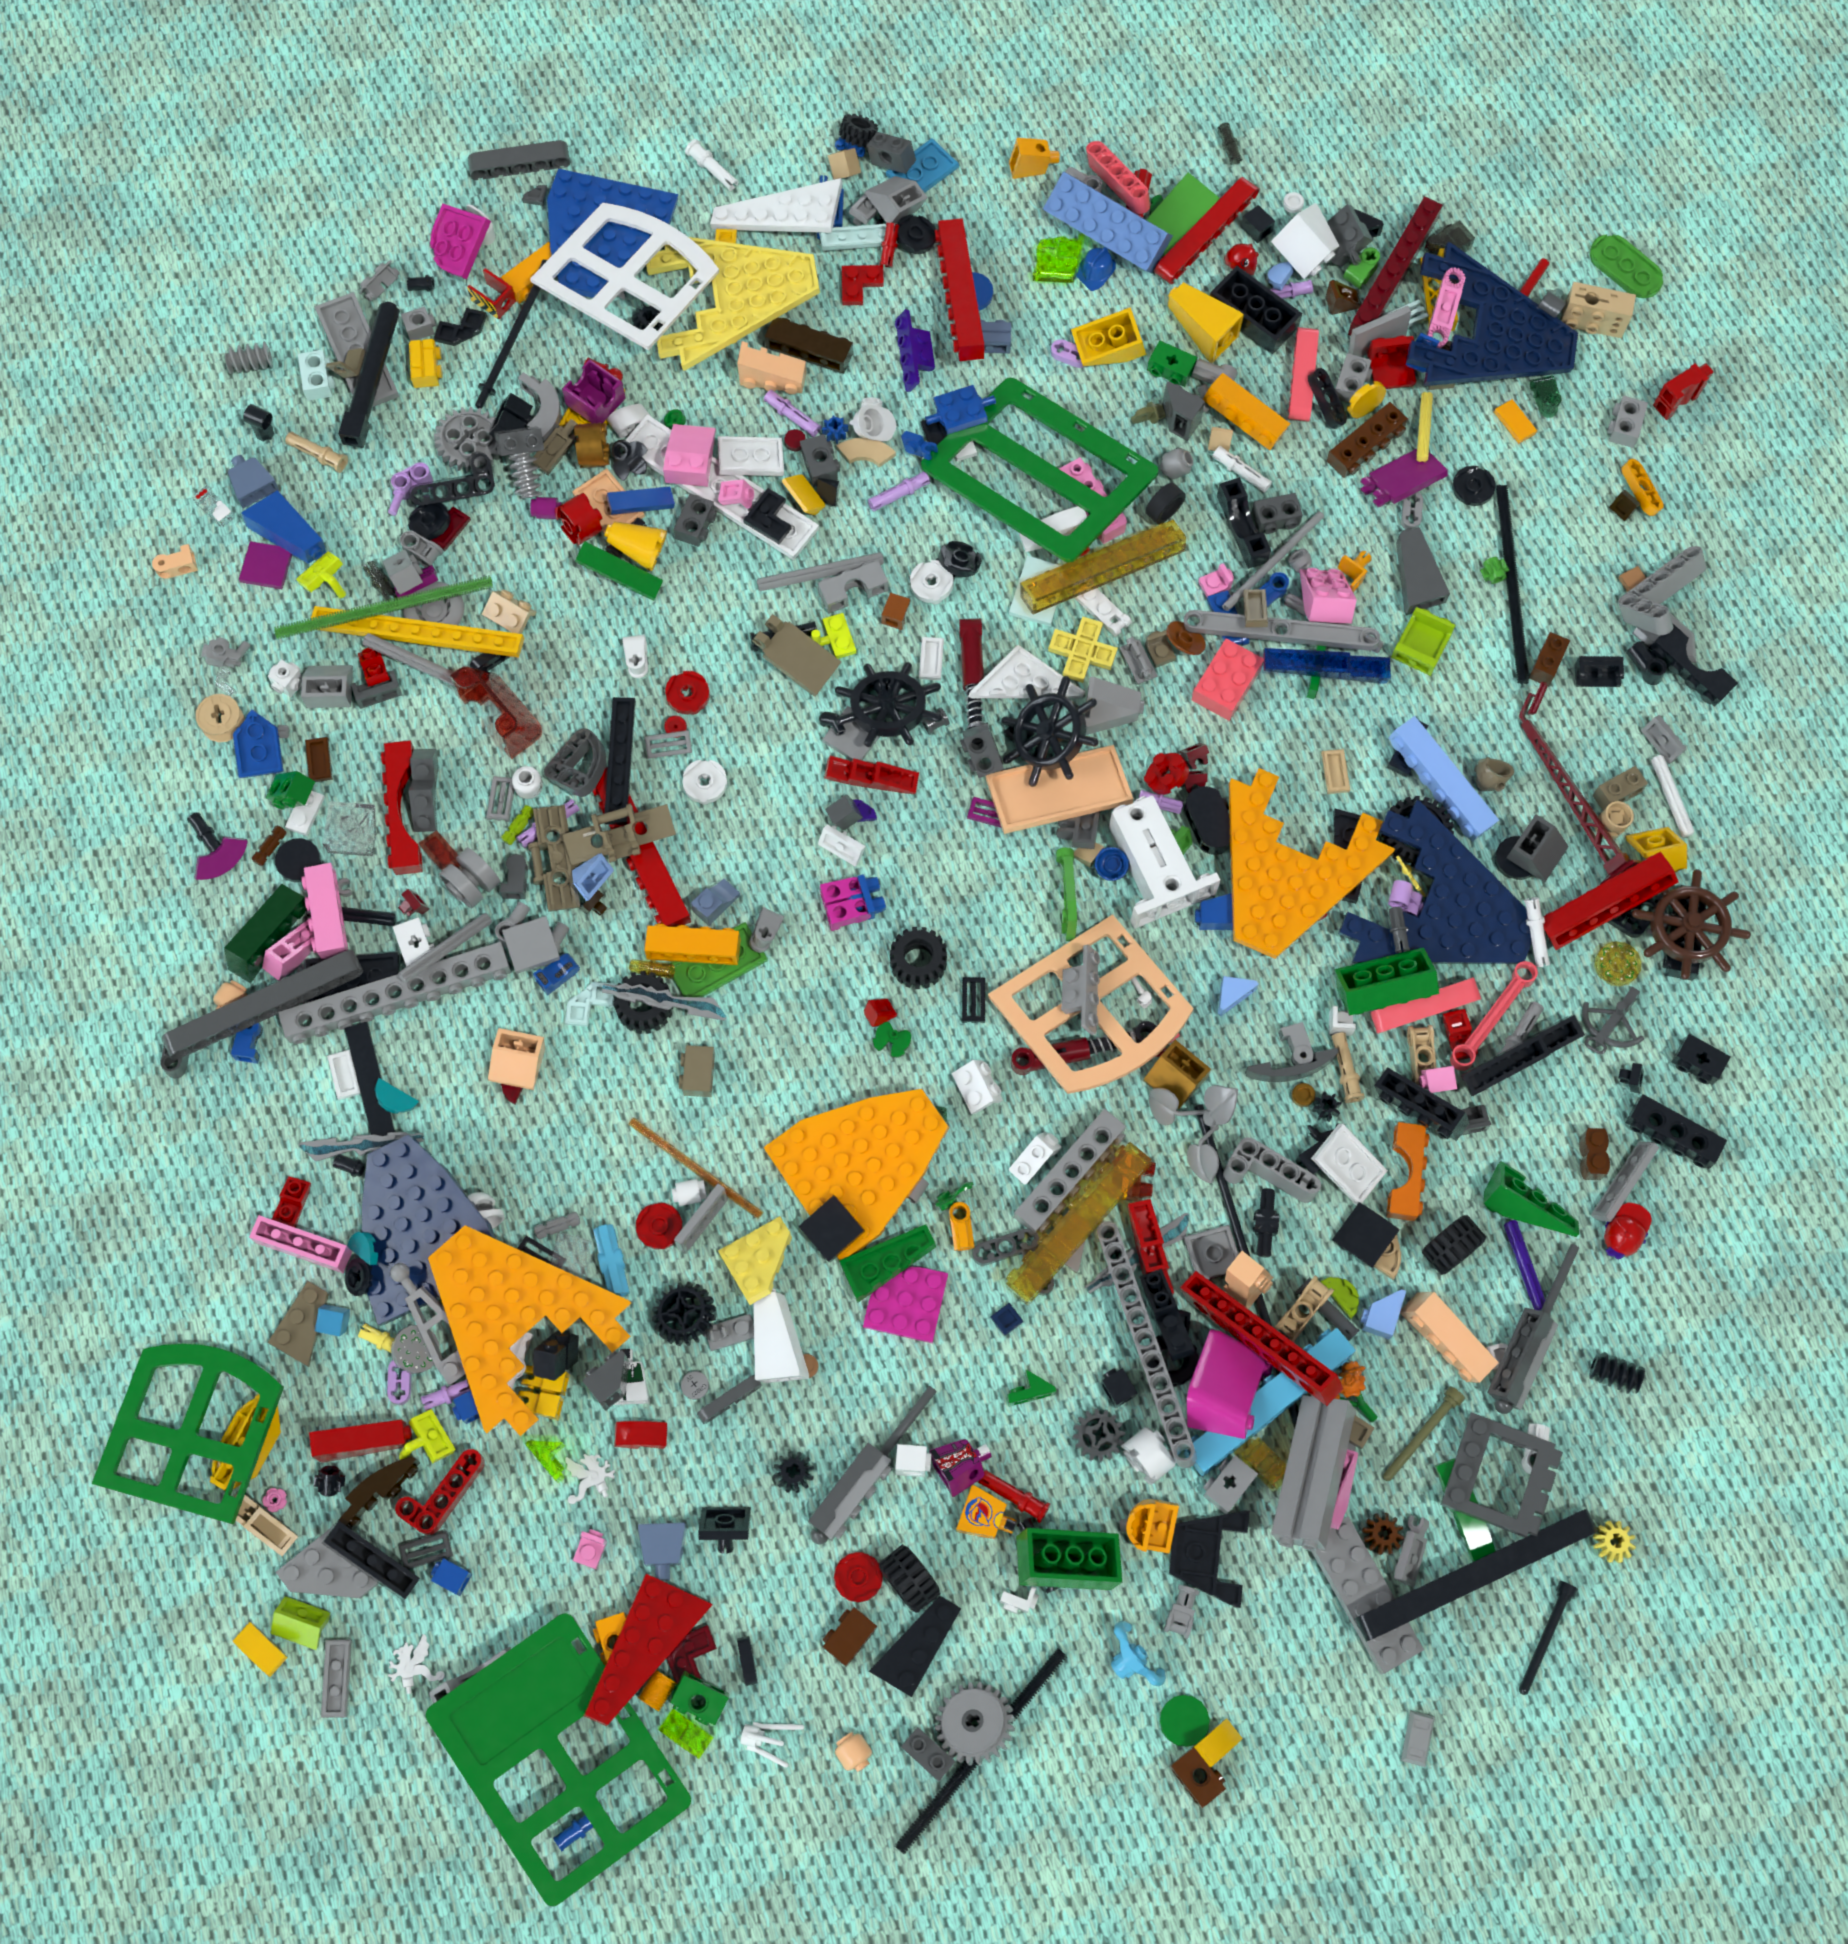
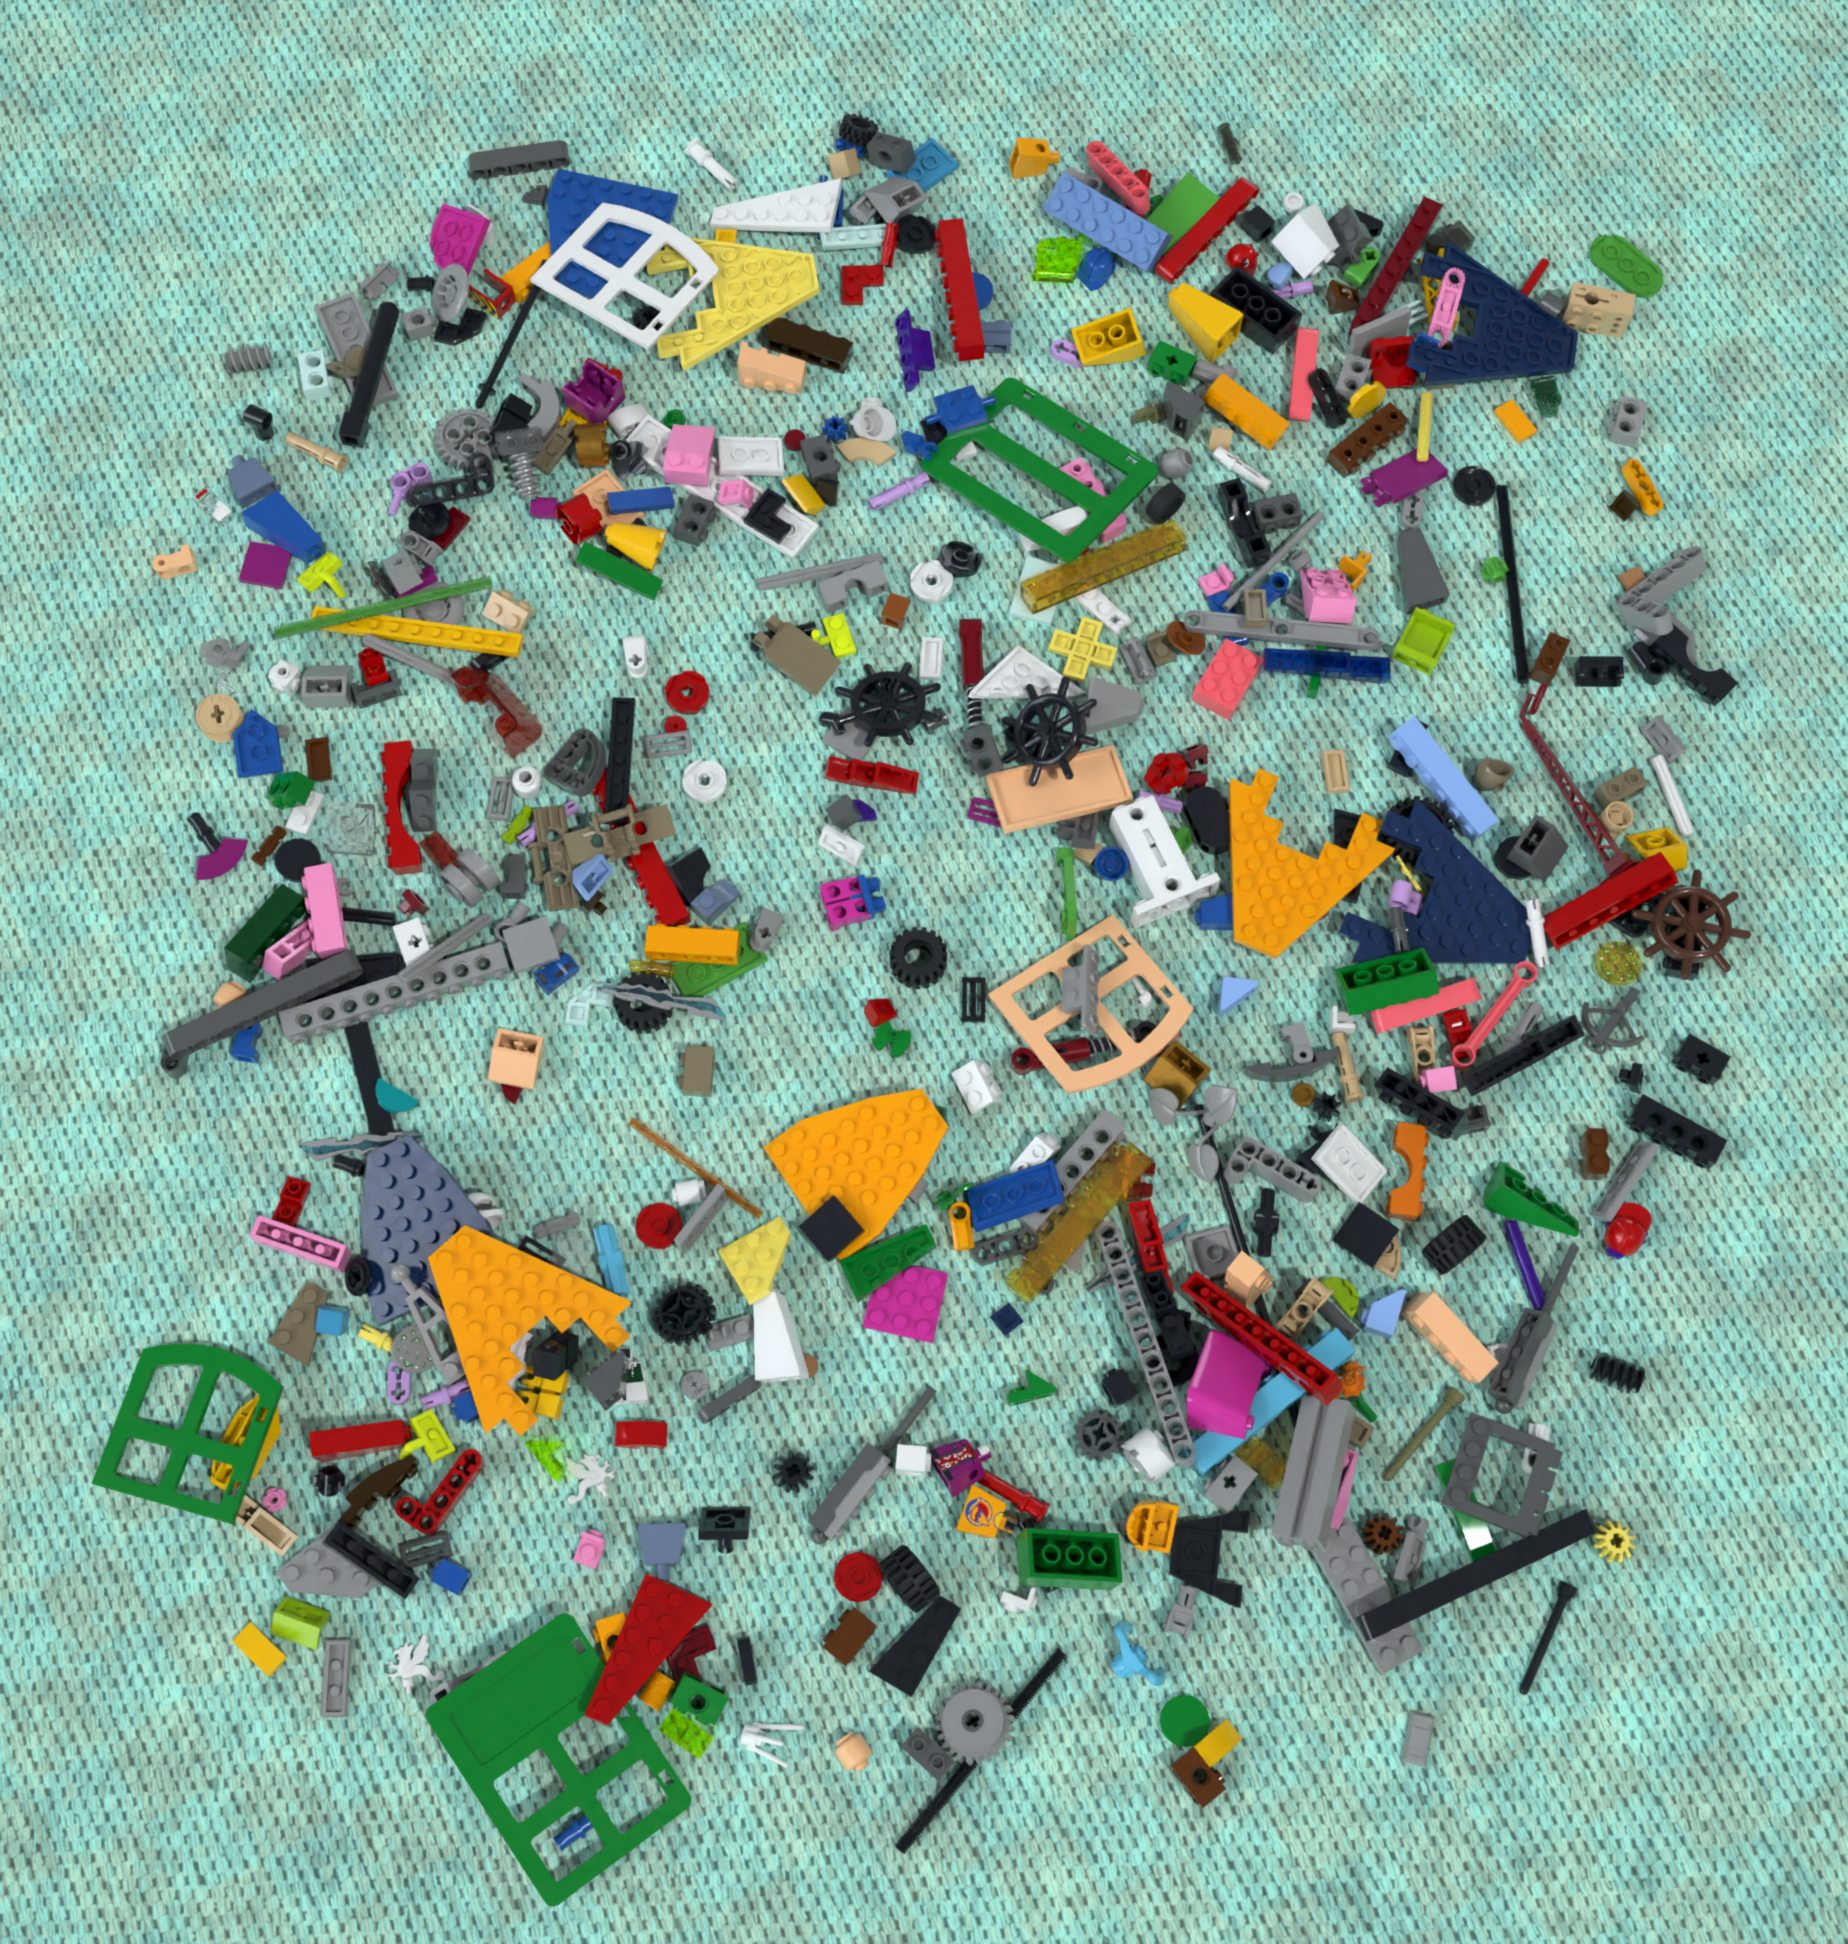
(344, 1075): white tile -> none
(362, 1245): teal tile -> none
(424, 363): yellow brick -> none
(450, 292): none -> light grey wheel
(689, 874): none -> black tile
(785, 408): lavender pin -> none
(1015, 1195): none -> blue tile
(1682, 389): red hips -> none

